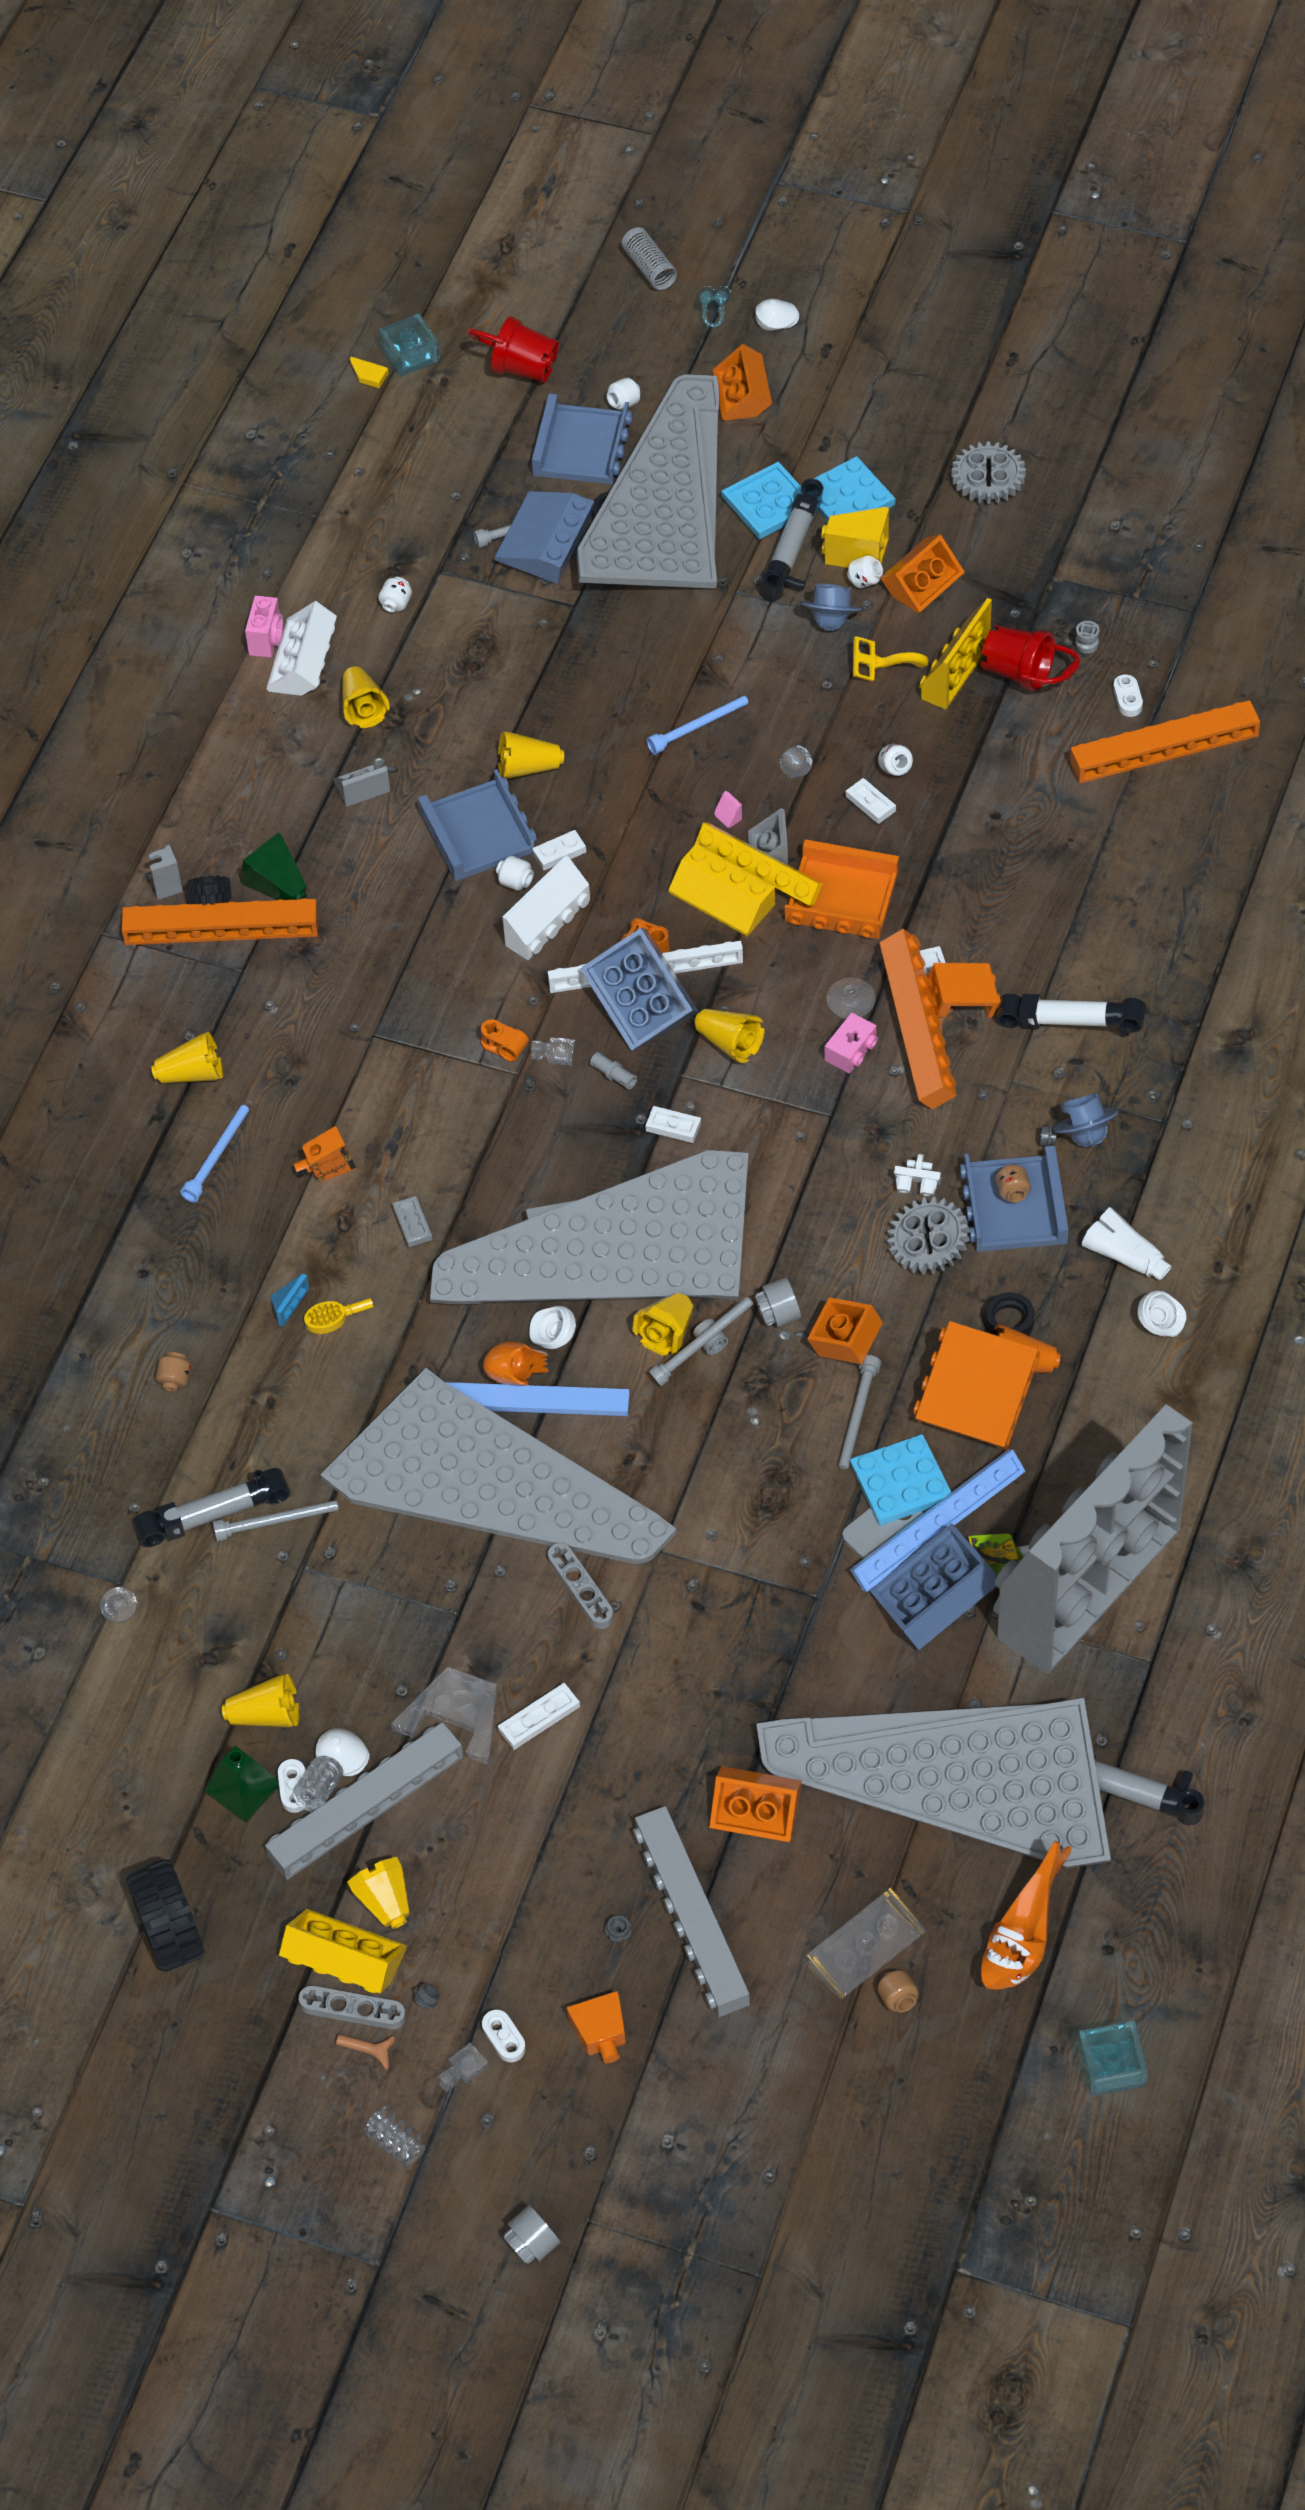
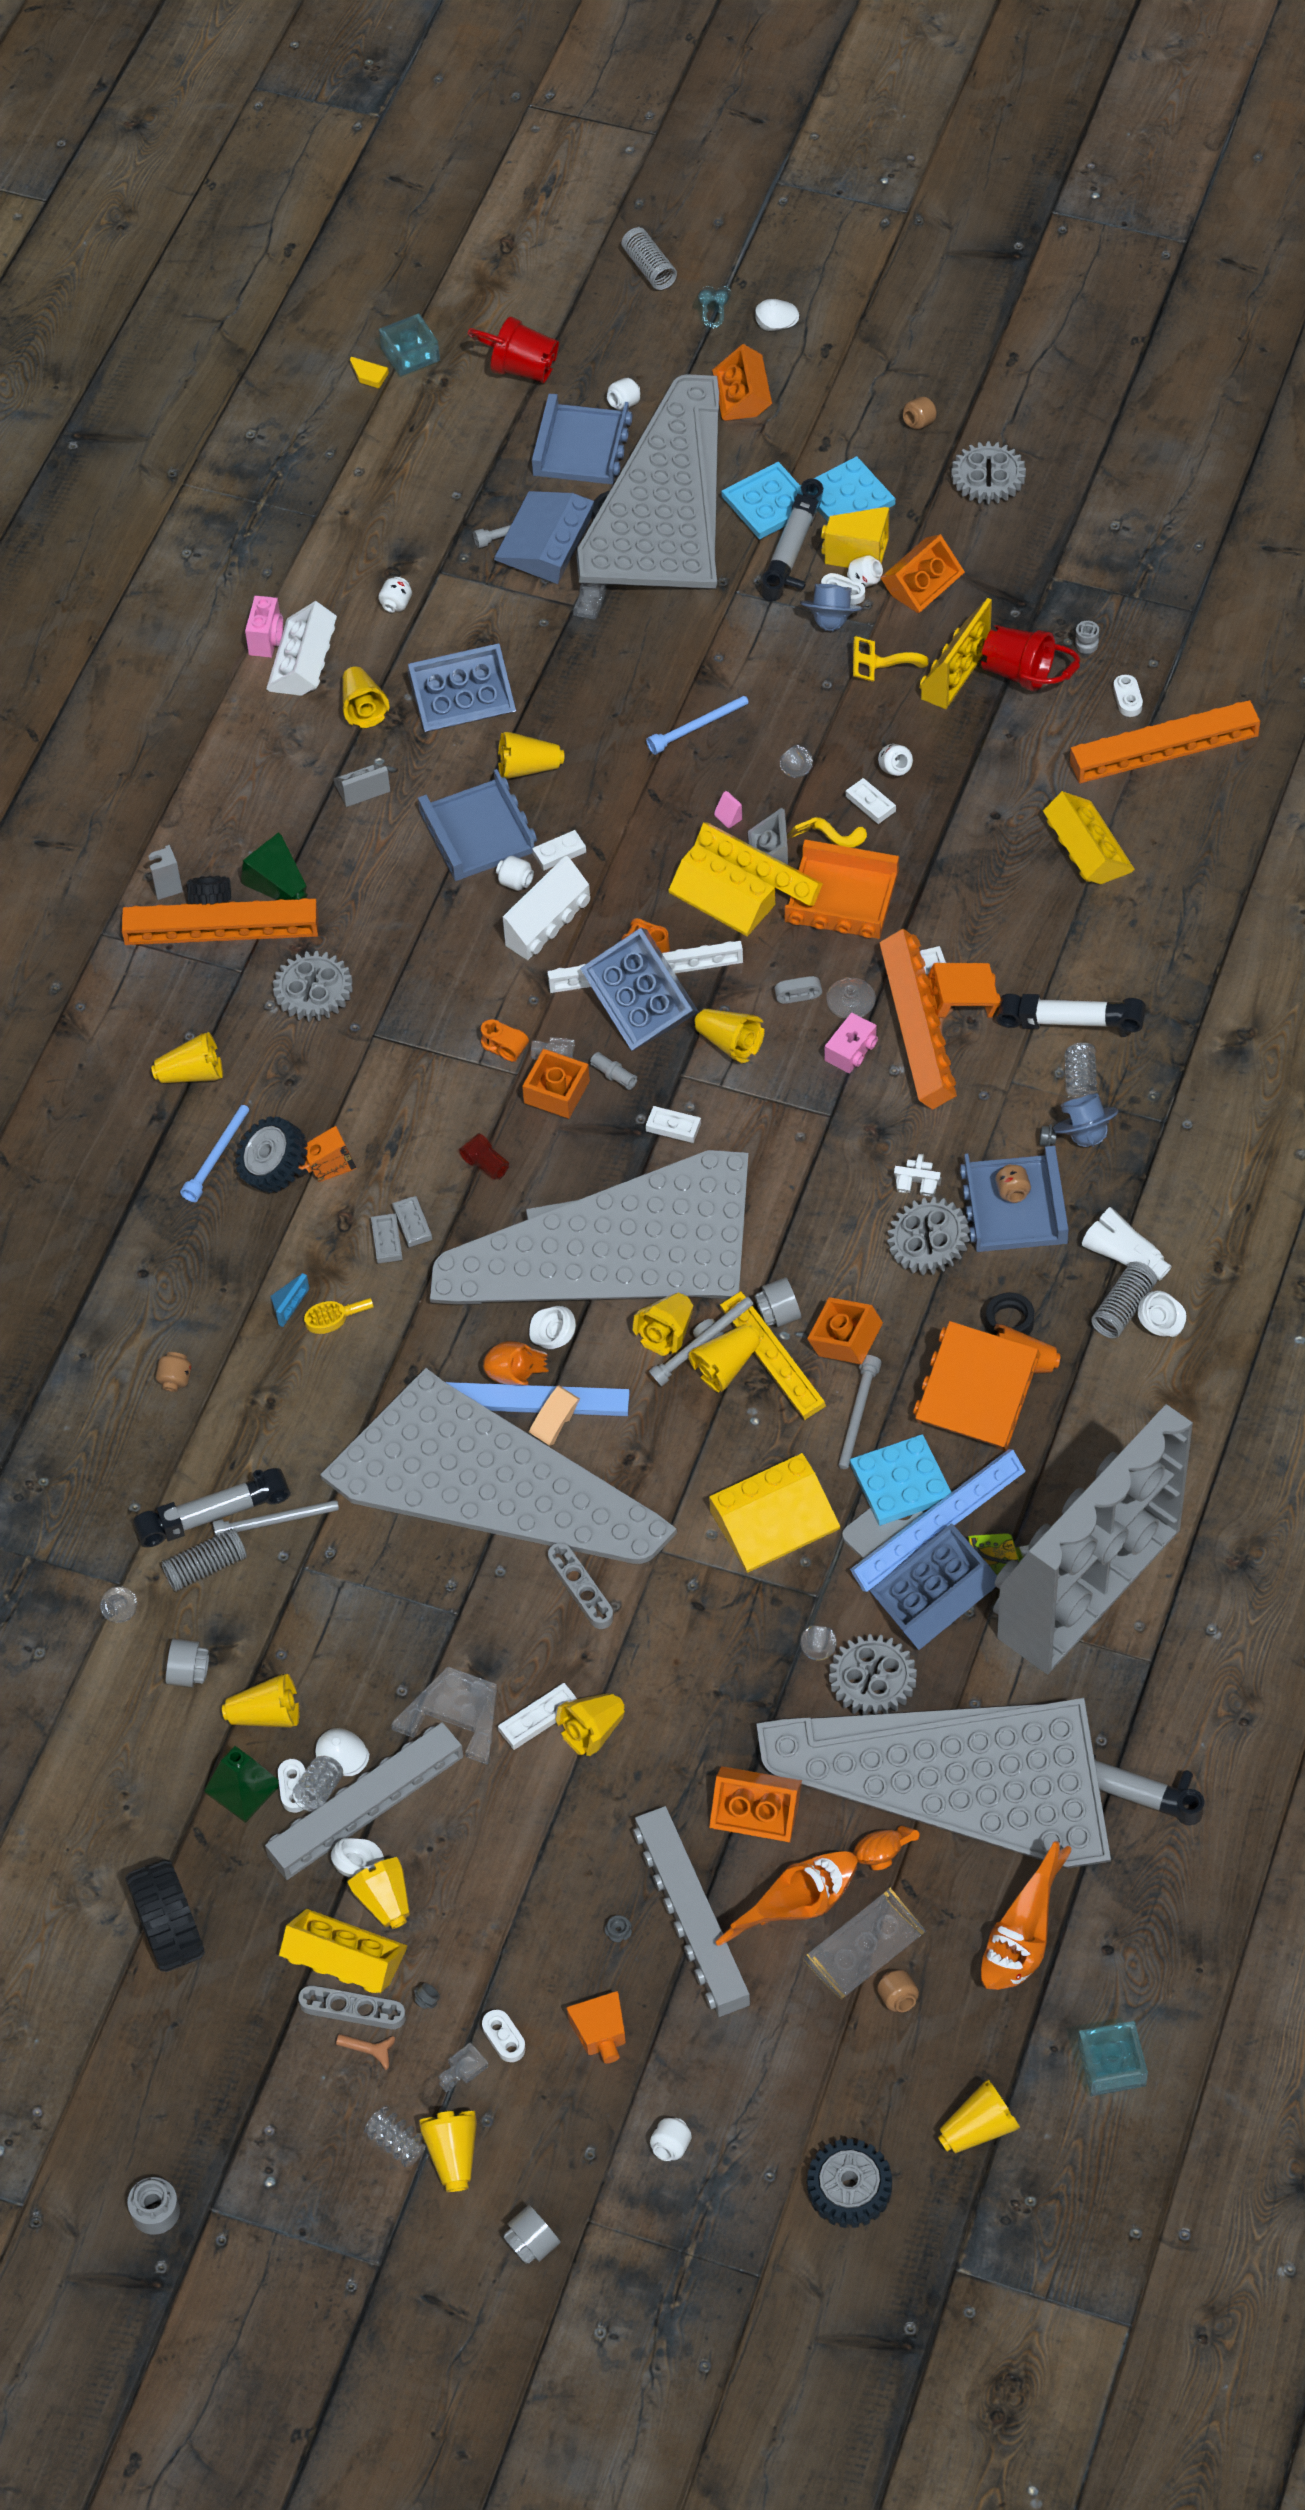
(154, 2220): none -> light grey piece
(186, 1663): none -> light grey piece
(236, 1551): none -> light grey piece
(271, 1154): none -> black wheel
(294, 979): none -> light grey gear
(355, 1855): none -> white hat
(386, 1238): none -> light grey plate
(451, 2146): none -> yellow cone
(461, 687): none -> sand blue slope
(480, 1152): none -> clear red piece
(553, 1414): none -> light nougat slope
(556, 1083): none -> orange brick
(589, 1721): none -> yellow cone
(590, 600): none -> clear slope
(670, 2139): none -> white head
(724, 1356): none -> yellow cone
(773, 1513): none -> yellow slope
(778, 1362): none -> yellow plate
(798, 989): none -> light grey beam
(800, 1892): none -> orange piece
(818, 1642): none -> clear piece
(845, 2203): none -> wheel
(855, 839): none -> yellow piece
(858, 590): none -> white plate
(881, 1846): none -> orange animal
(895, 1684): none -> light grey gear
(919, 413): none -> medium nougat head
(978, 2120): none -> yellow cone
(1080, 1070): none -> clear piece
(1087, 839): none -> yellow slope
(1110, 1318): none -> light grey piece

